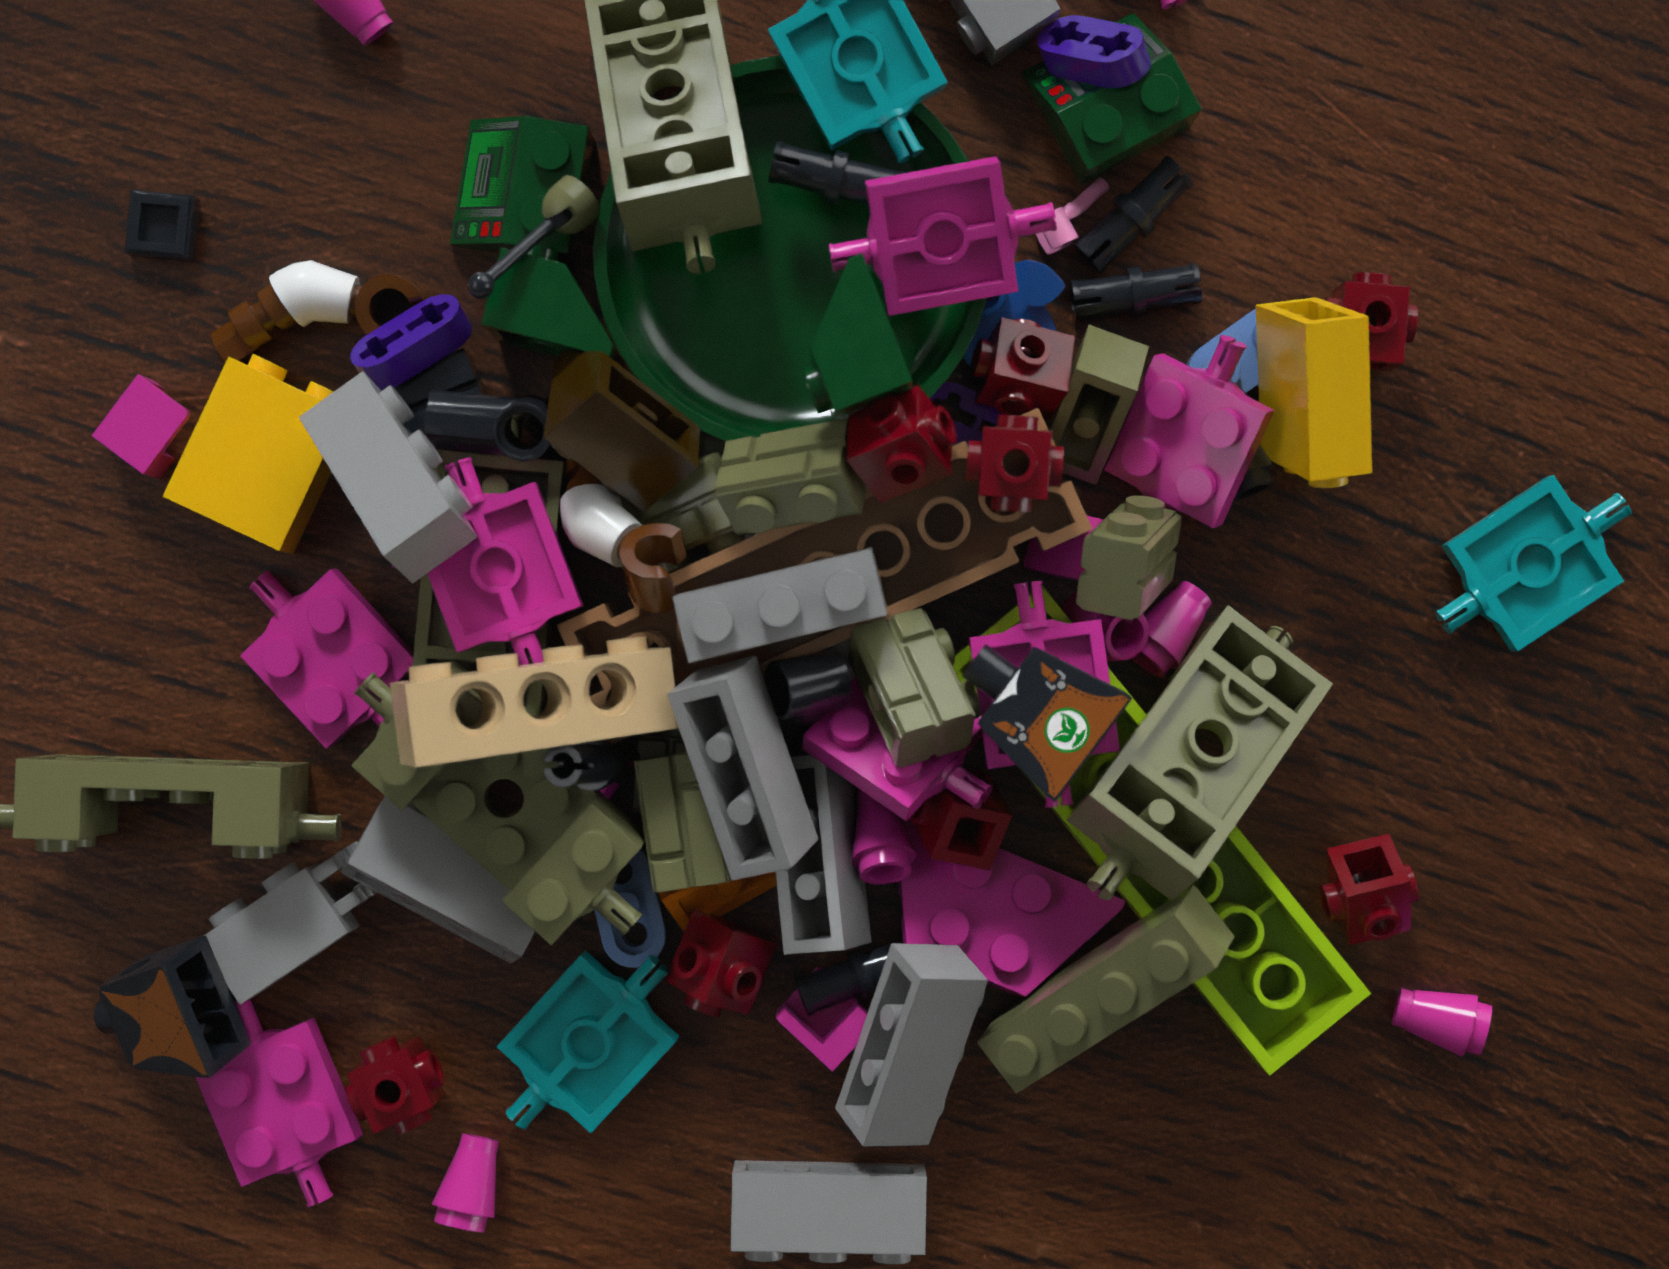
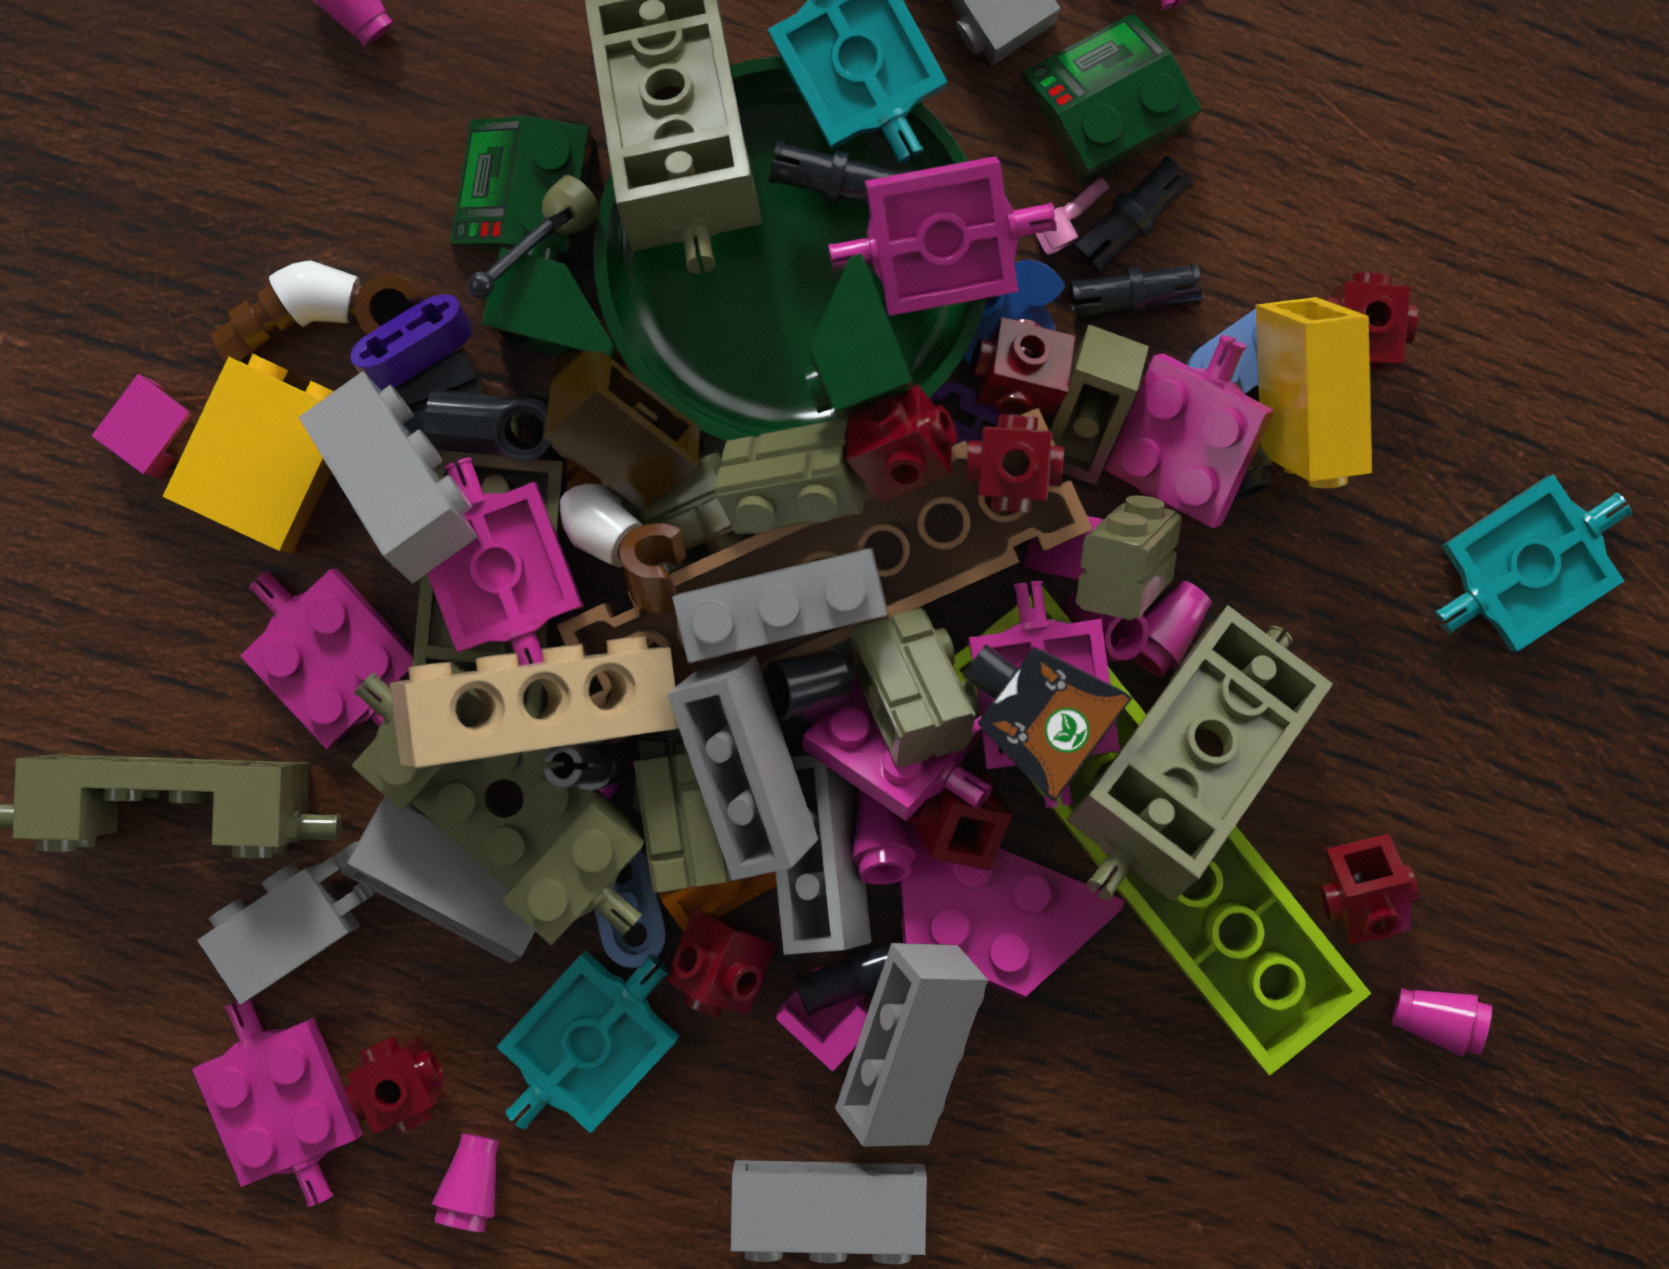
(162, 225): black tile -> none
(173, 1012): black torso -> none
(1094, 51): dark purple beam -> none
(1106, 989): olive brick -> none

